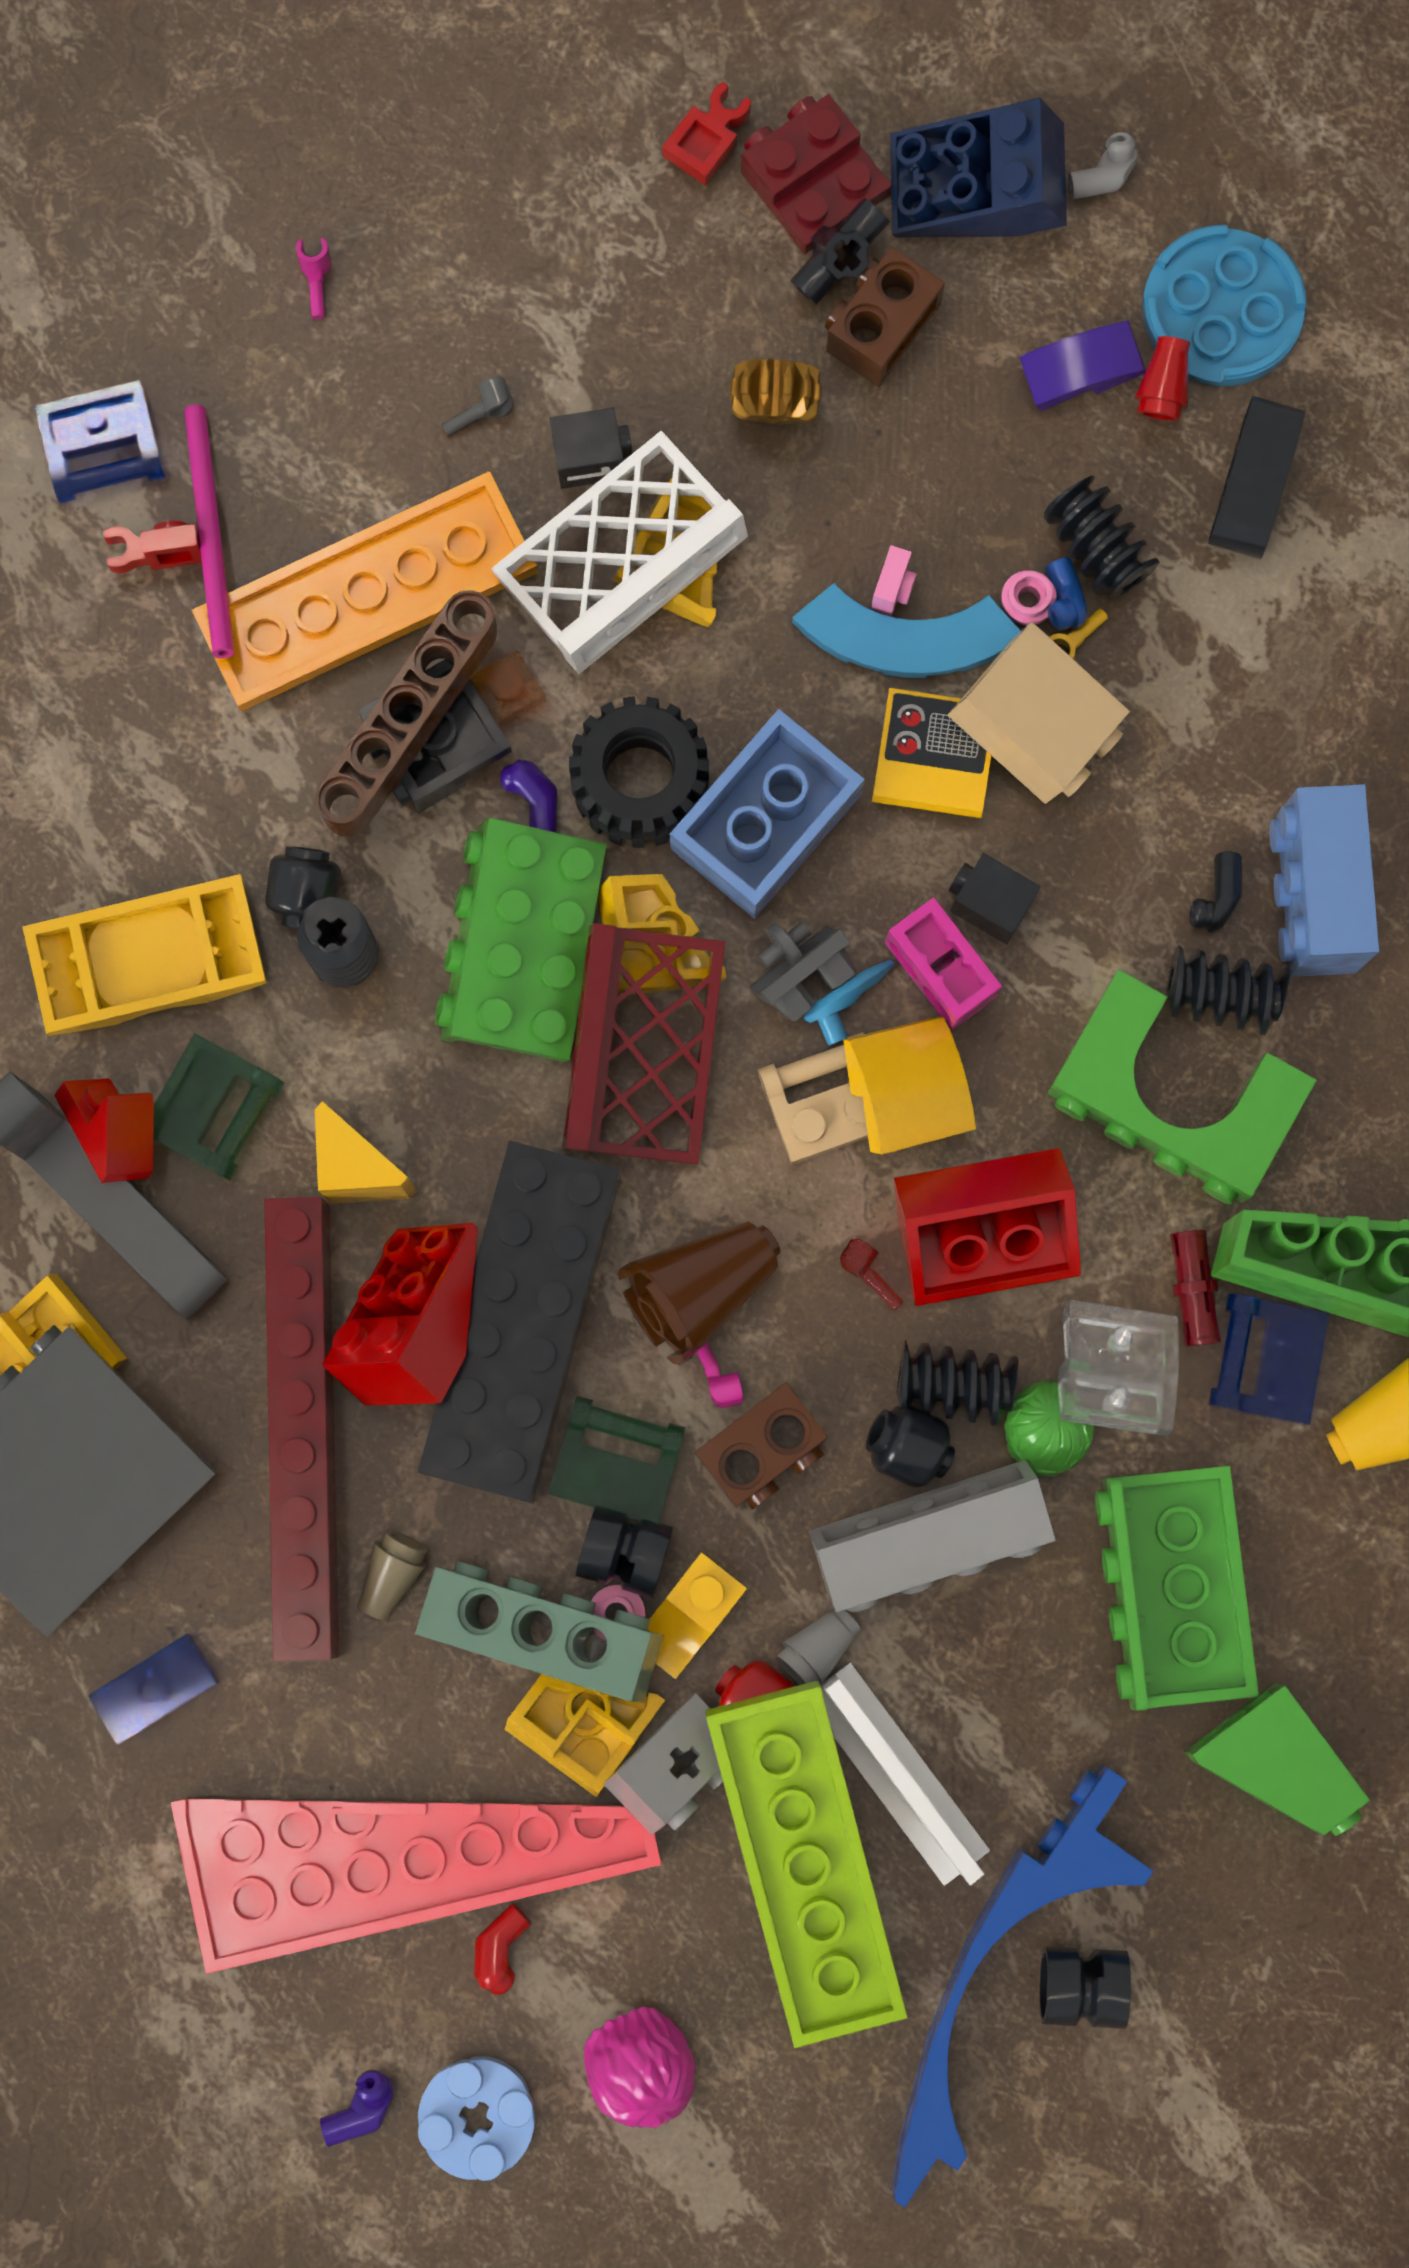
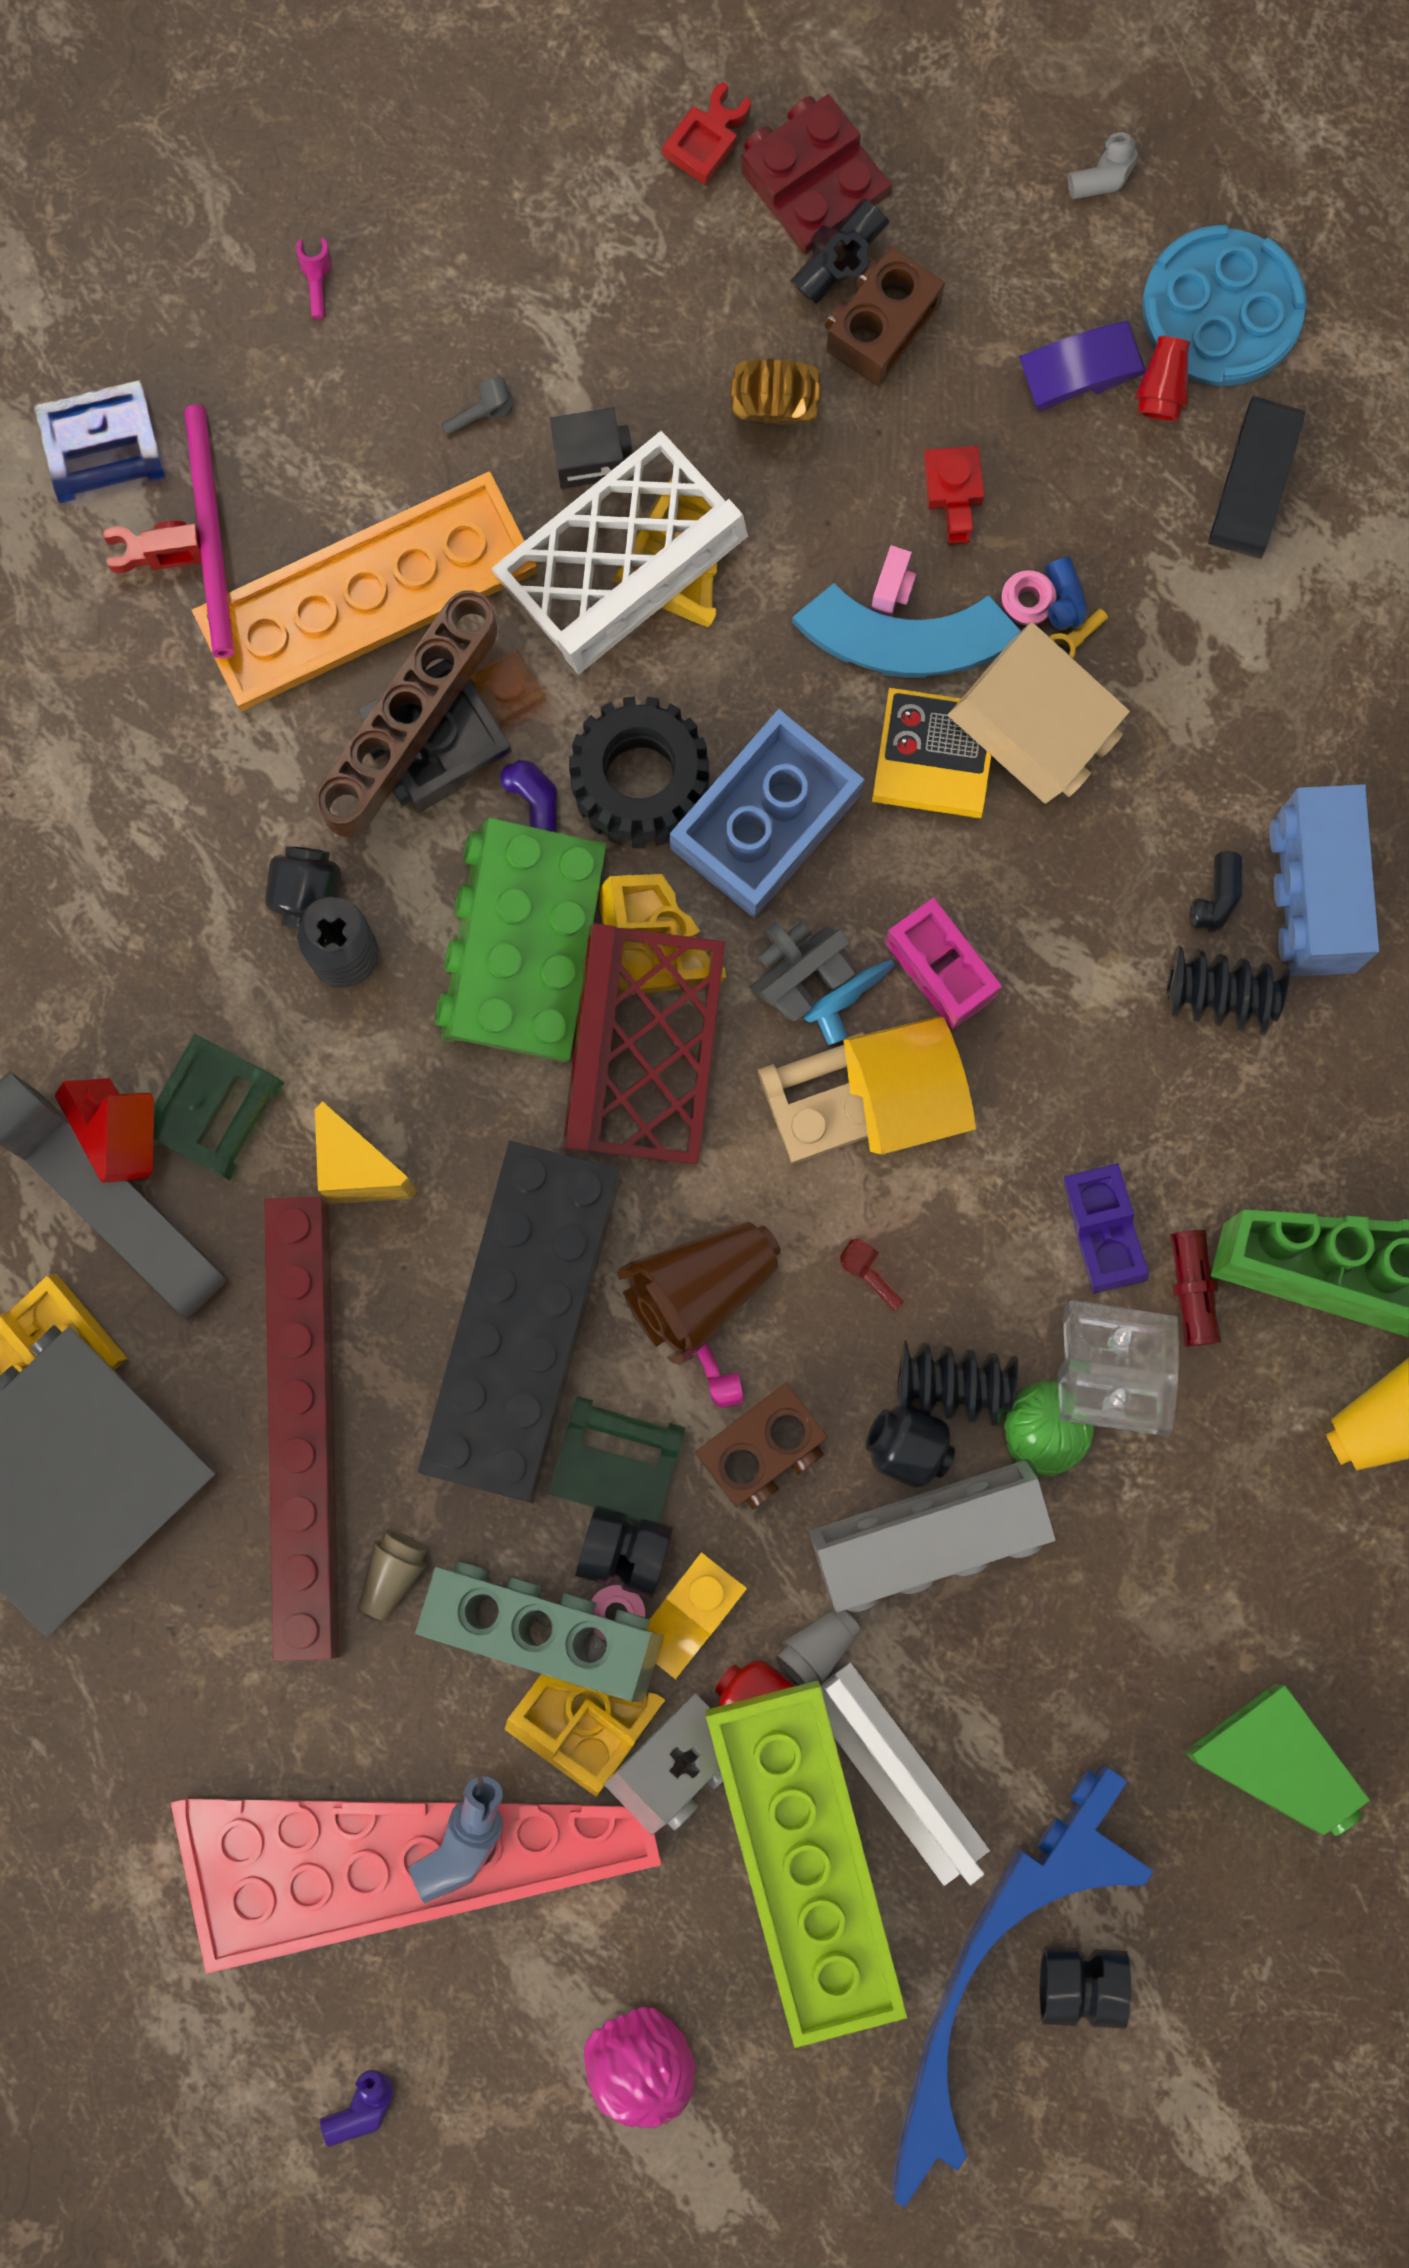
(144, 956): yellow slope -> none
(153, 1689): clear blue plate -> none
(409, 1319): red slope -> none
(443, 2129): light blue plate -> none
(466, 1842): none -> sand blue arm
(492, 1953): red arm -> none
(955, 484): none -> red plate
(980, 174): dark blue slope -> none
(988, 1226): red slope -> none
(992, 897): black brick -> none
(1099, 539): black piece -> none
(1105, 1228): none -> dark purple slope
(1177, 1588): bright green bracket -> none
(1225, 1155): bright green arch -> none
(1287, 1360): clear blue plate -> none

